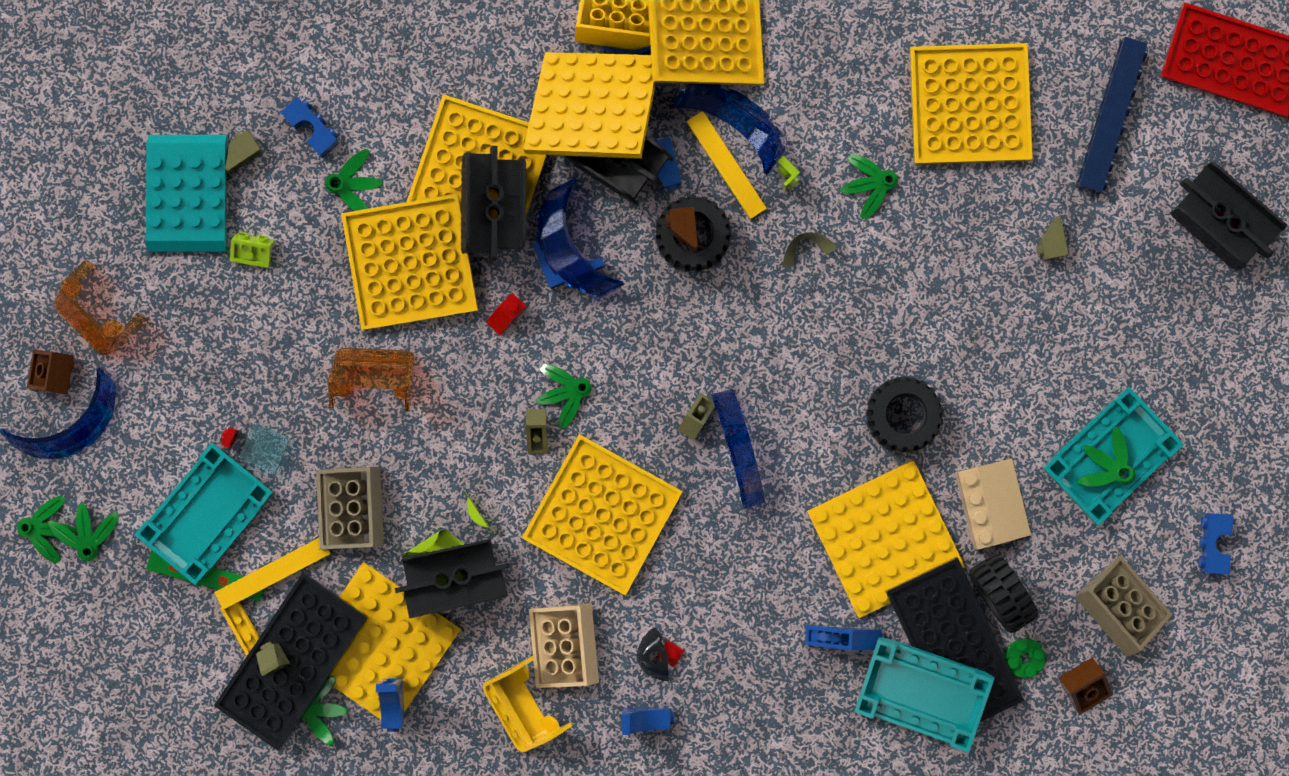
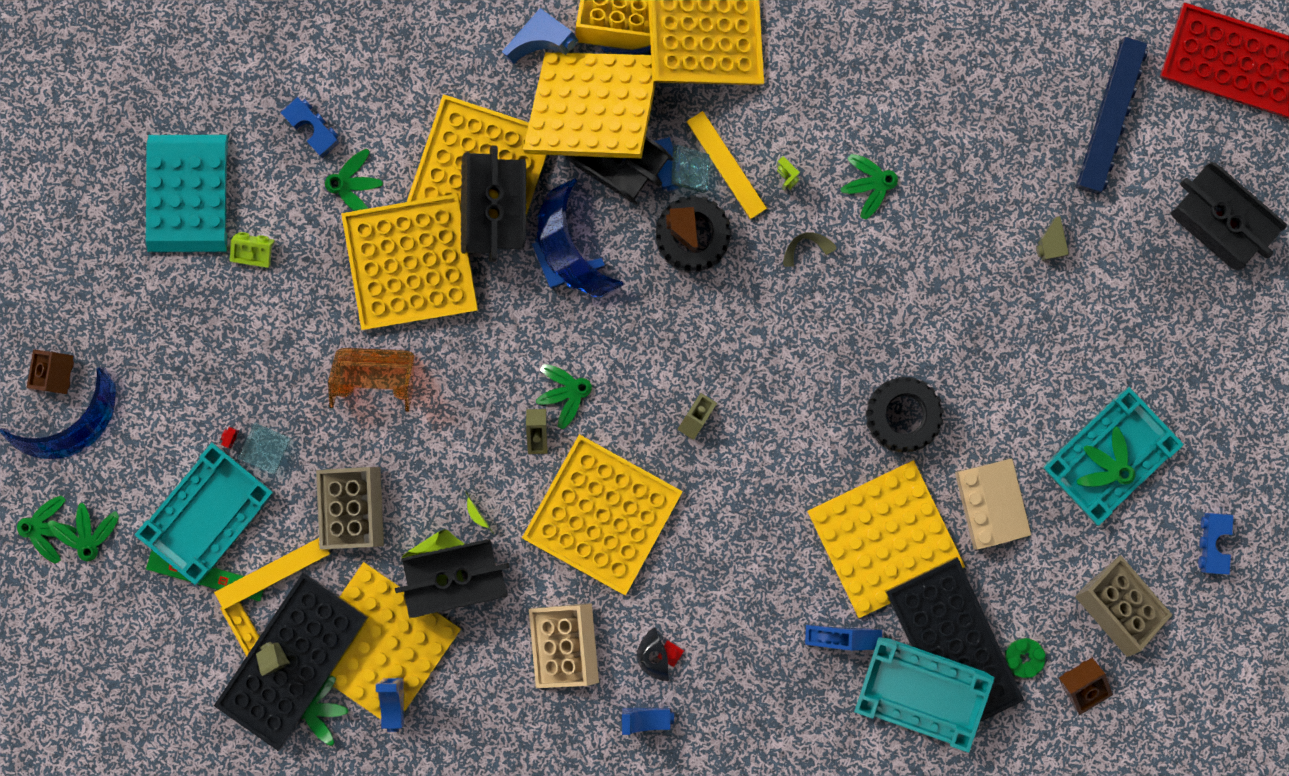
(101, 339): clear orange windscreen -> none
(241, 150): olive slope -> none
(506, 314): red slope -> none
(519, 710): yellow windscreen -> none
(538, 34): none -> arch
(690, 169): none -> clear light blue plate
(739, 113): clear blue windscreen -> none
(739, 448): clear blue windscreen -> none
(970, 103): yellow plate -> none
(1004, 593): black tyre -> none

